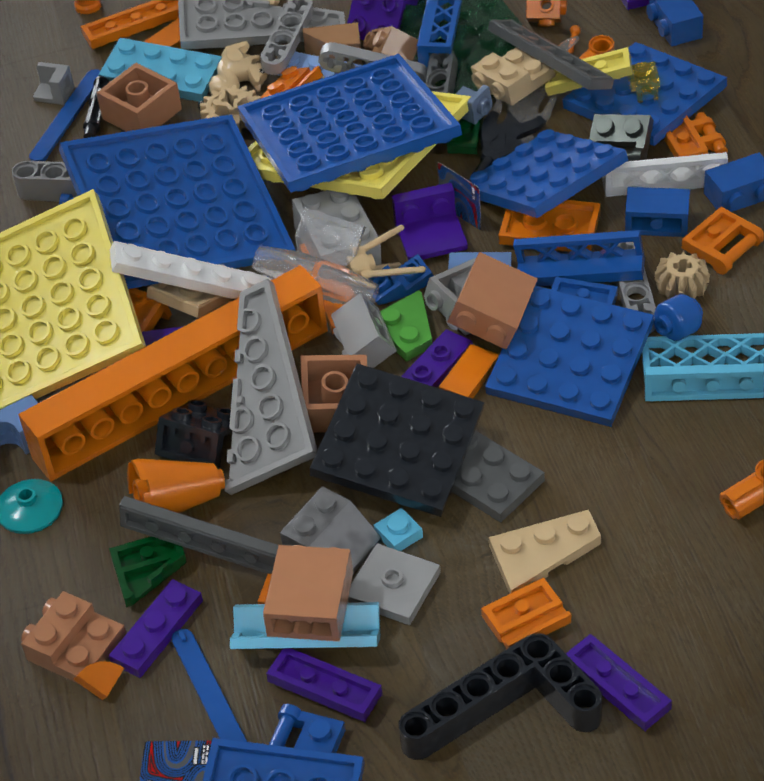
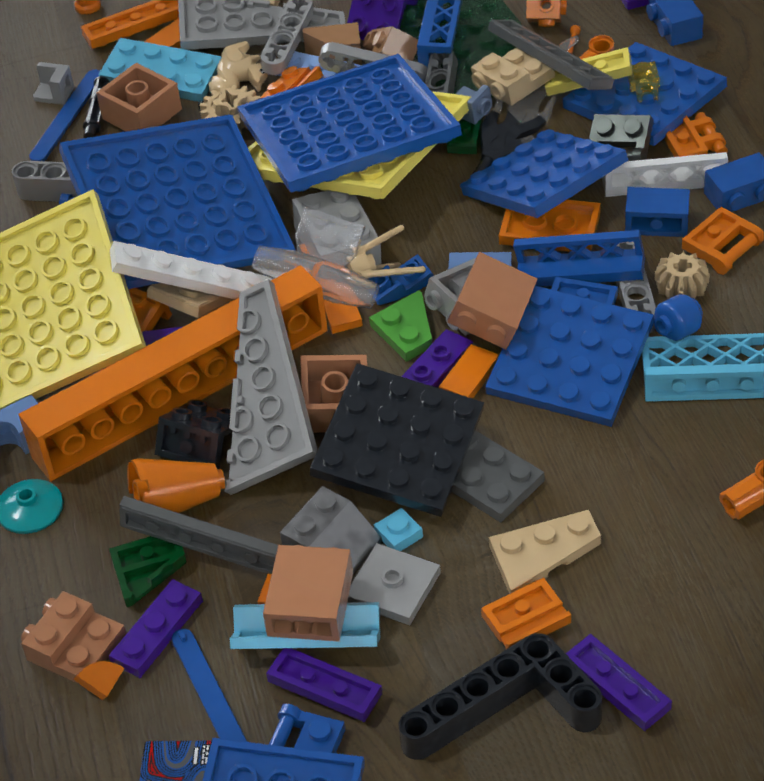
(363, 330): light grey brick -> none
(428, 222): dark purple bracket -> none
(466, 195): sticker -> none

